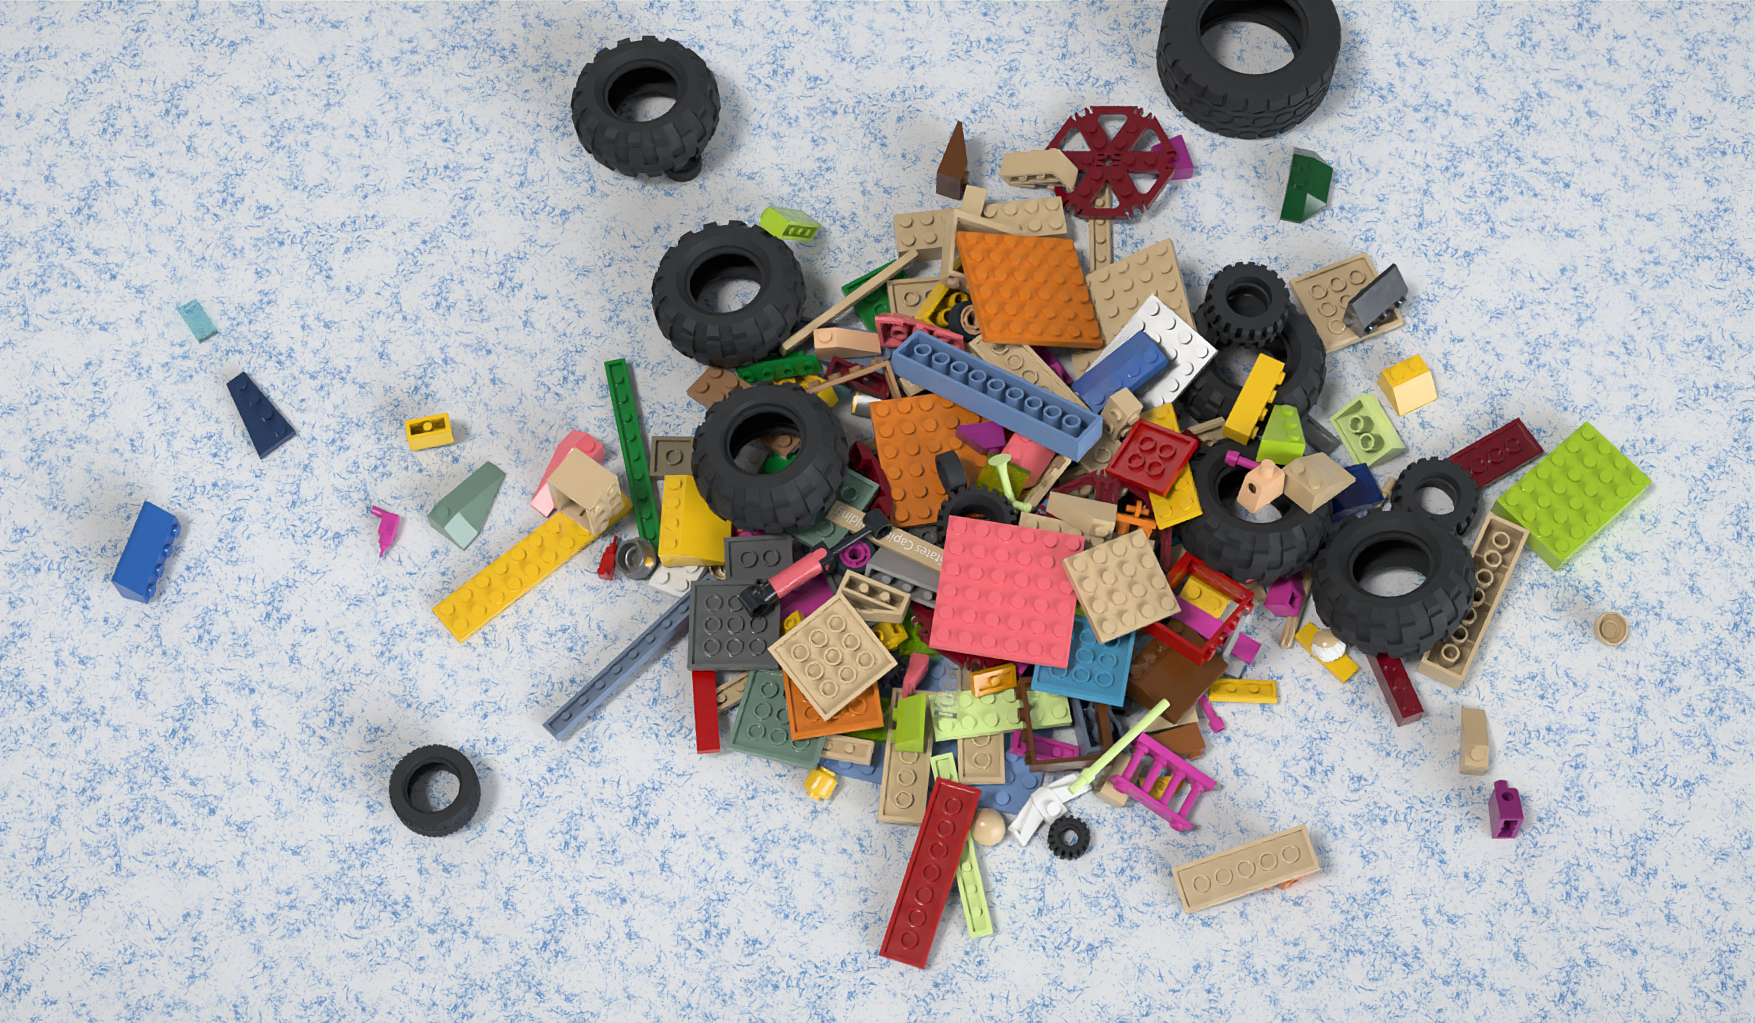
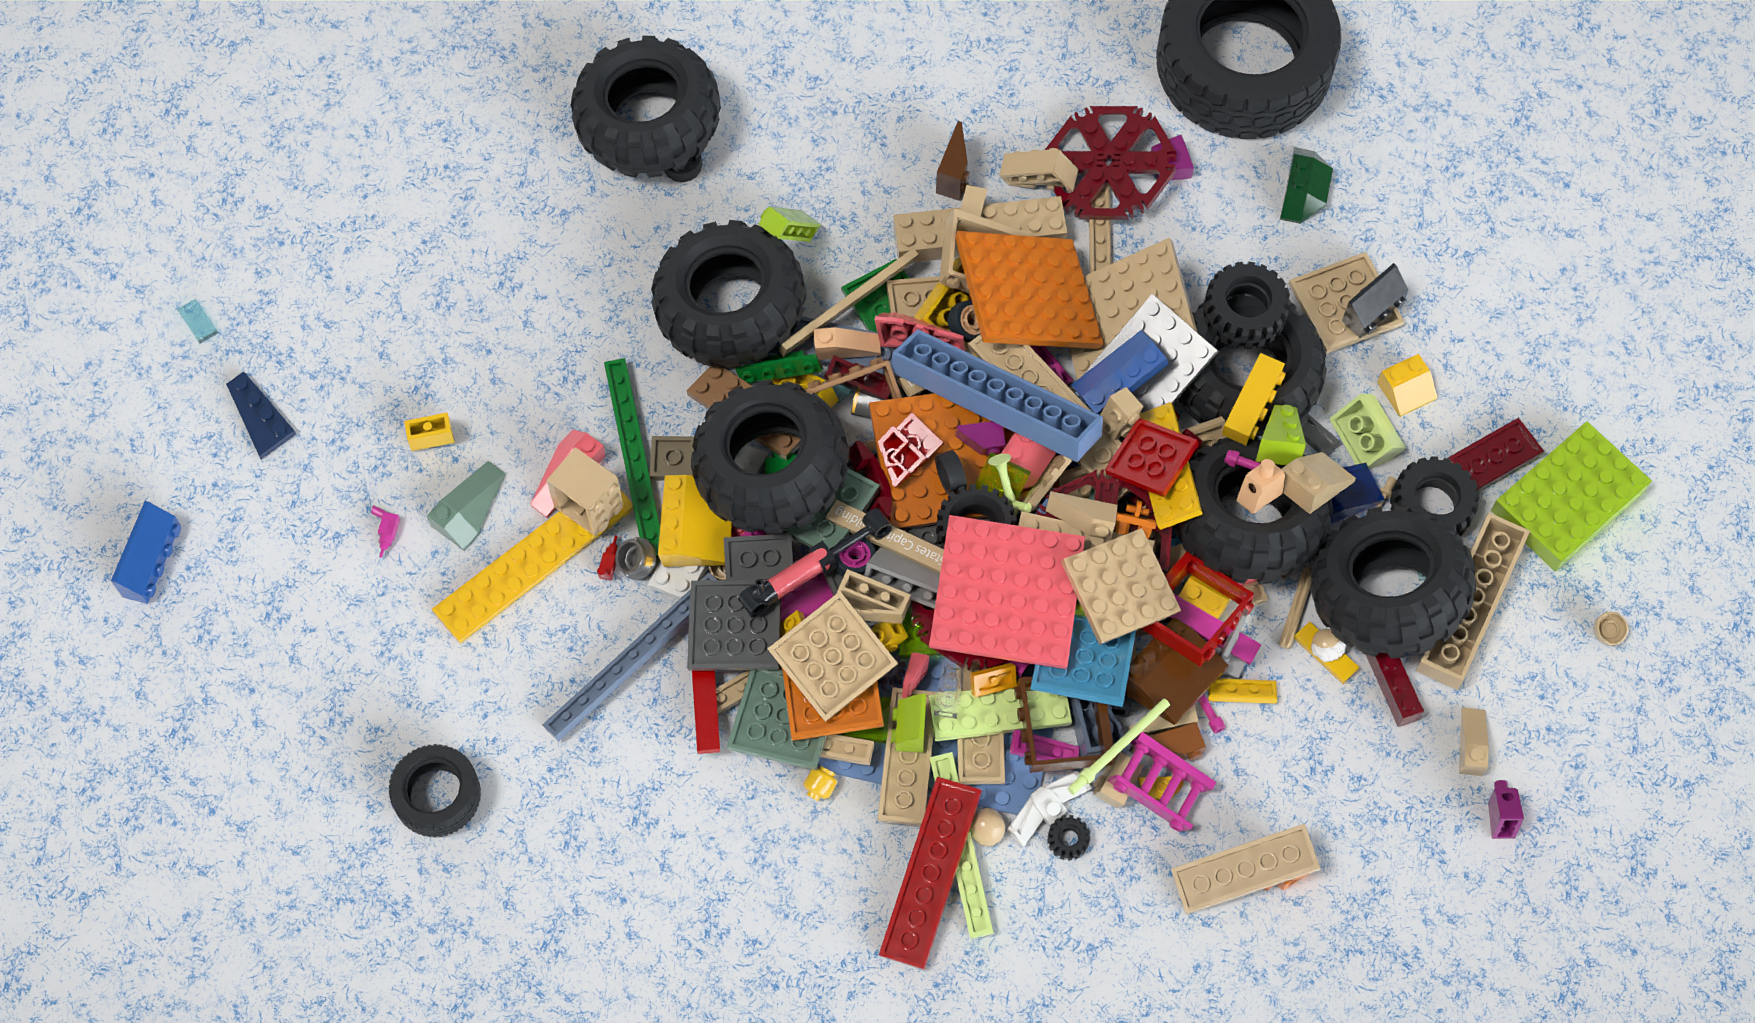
(908, 448): none -> slope
(1285, 596): dark pink slope -> none

